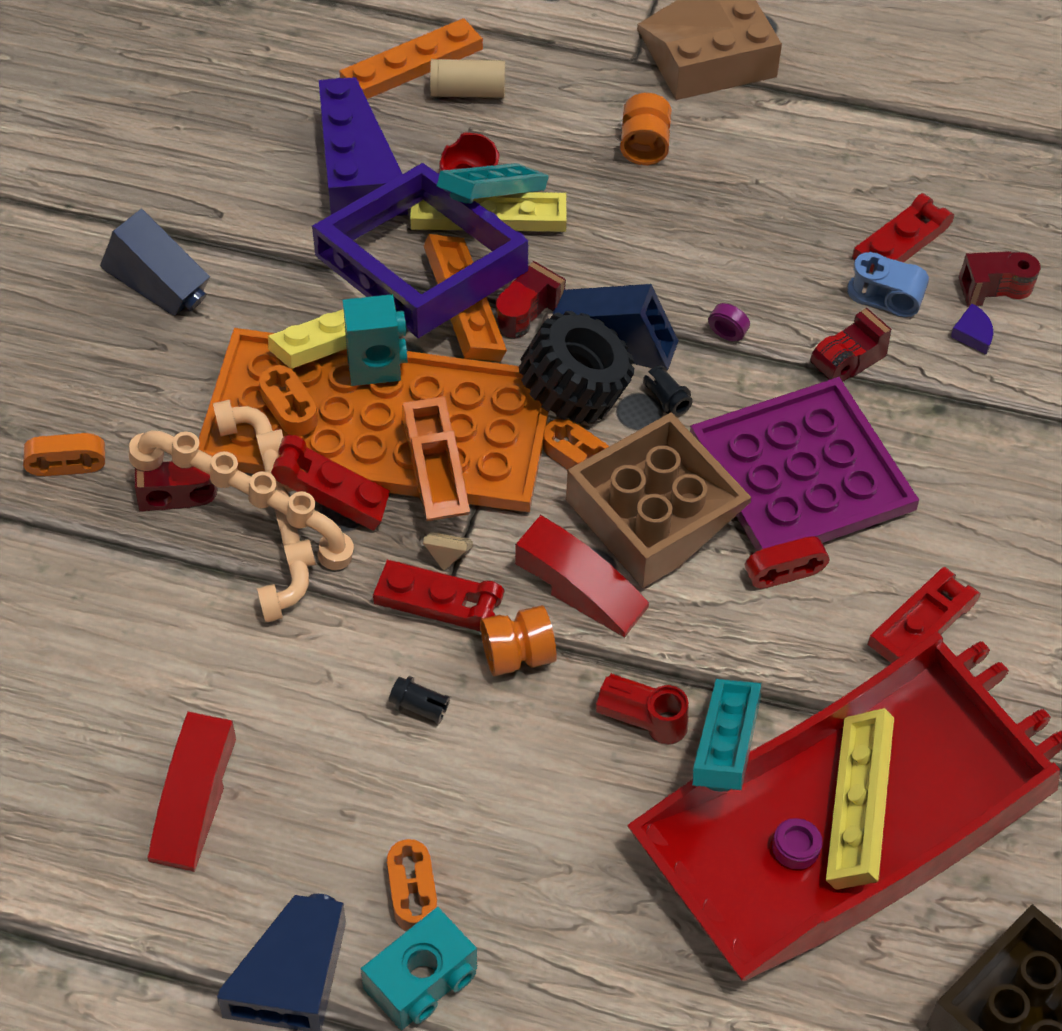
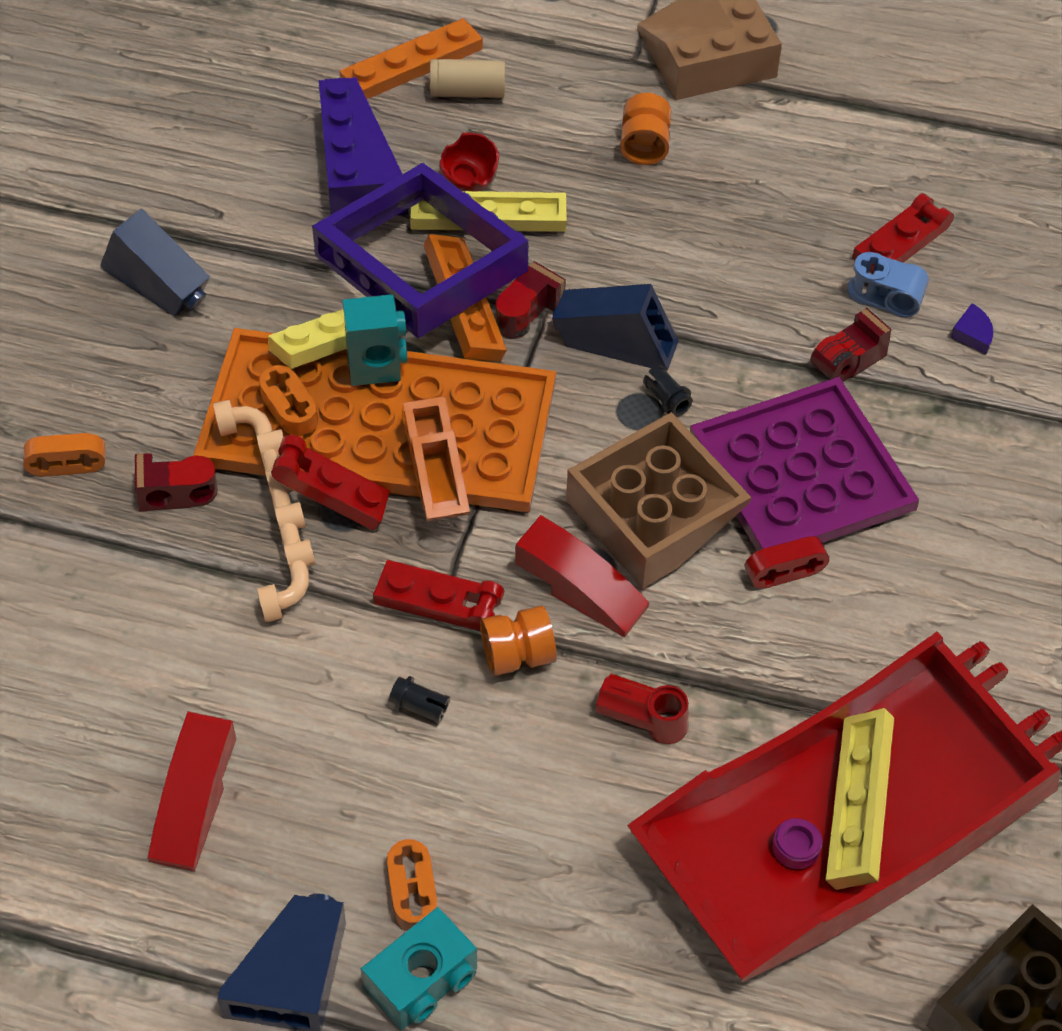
(147, 454): light nougat bar -> none
(446, 548): tan slope -> none
(491, 181): teal plate -> none
(576, 367): black tyre -> none
(579, 448): orange beam -> none
(727, 735): teal plate -> none
(729, 322): magenta tile -> none
(923, 615): red plate -> none
(998, 275): dark red leg -> none

